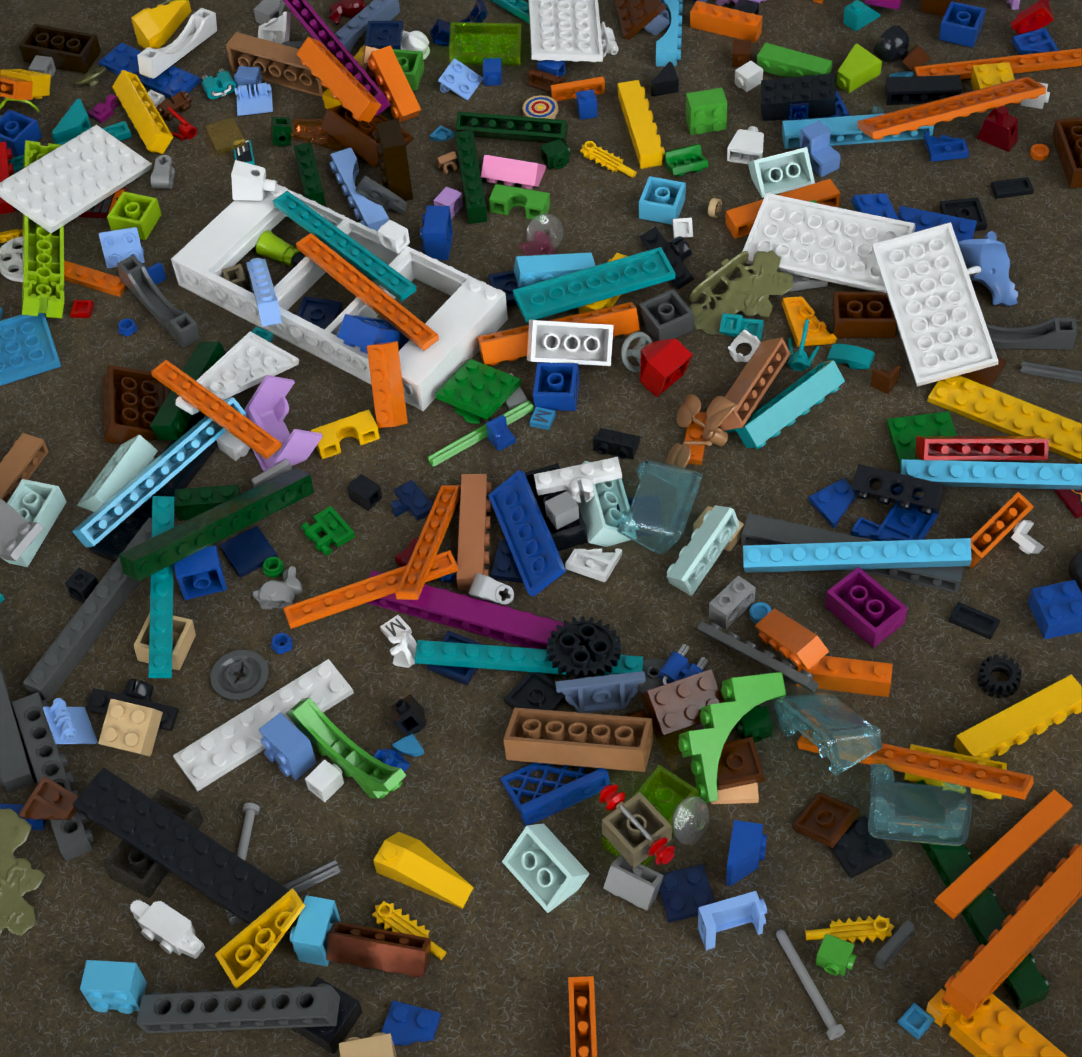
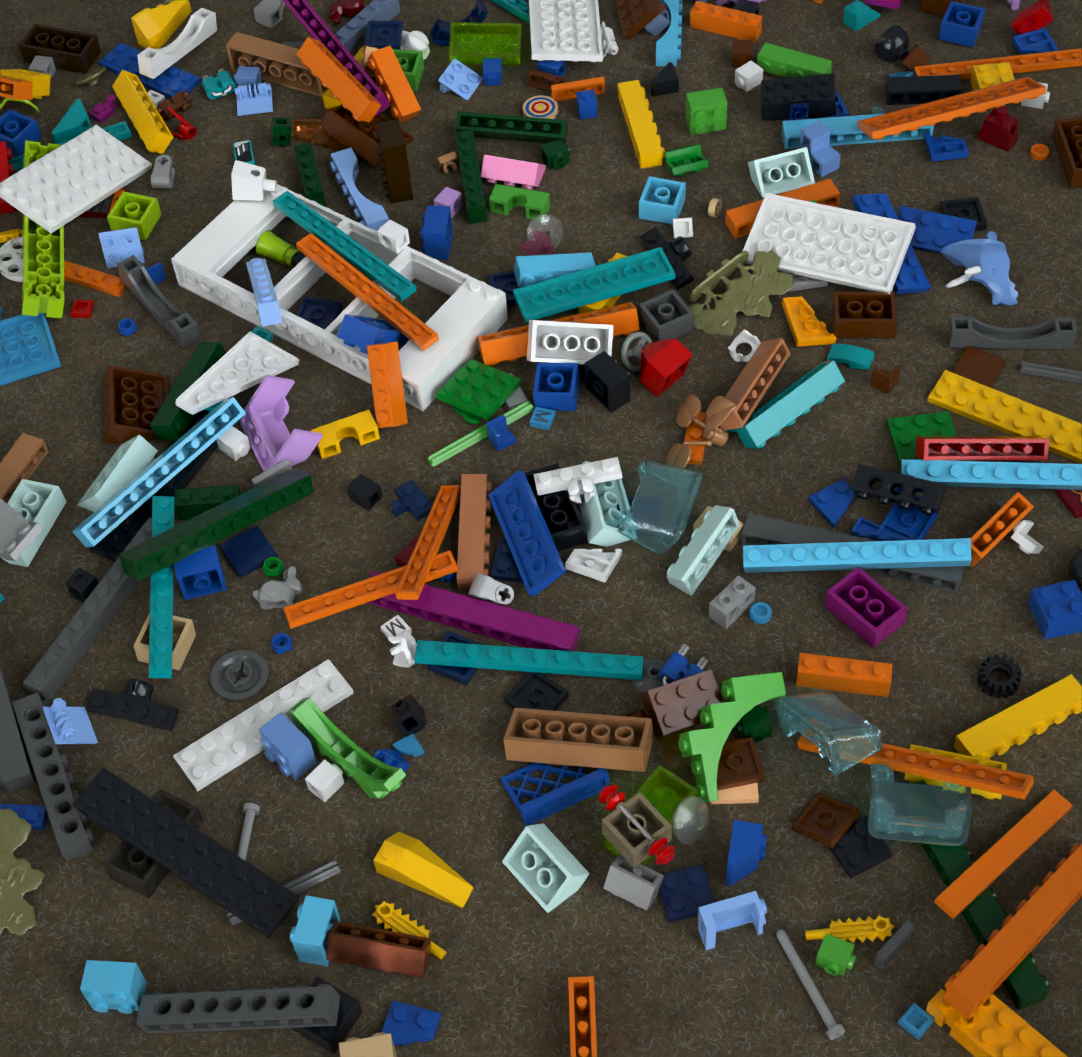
(49, 802): reddish brown wing -> none
(130, 727): tan brick -> none
(167, 927): white hinge -> none
(216, 409): orange tile -> none
(225, 135): clear yellow piece -> none
(236, 275): dark tan brick -> none
(253, 945): yellow wedge -> none
(276, 29): white wing -> none
(333, 526): green plate -> none
(381, 195): dark grey hinge -> none
(442, 133): dark azure tile -> none
(562, 510): light grey panel -> none
(584, 648): black gear -> none
(601, 692): sand blue wing -> none
(606, 159): yellow piece -> none
(607, 381): none -> black brick
(616, 443): black bracket -> none
(734, 324): teal slope -> none
(746, 146): white torso -> none
(766, 658): dark grey plate -> none
(791, 639): orange brick -> none
(799, 360): teal plant -> none
(858, 69): lime slope -> none
(934, 304): white plate -> none
(974, 620): black tile -> none
(1012, 188): black tile -> none

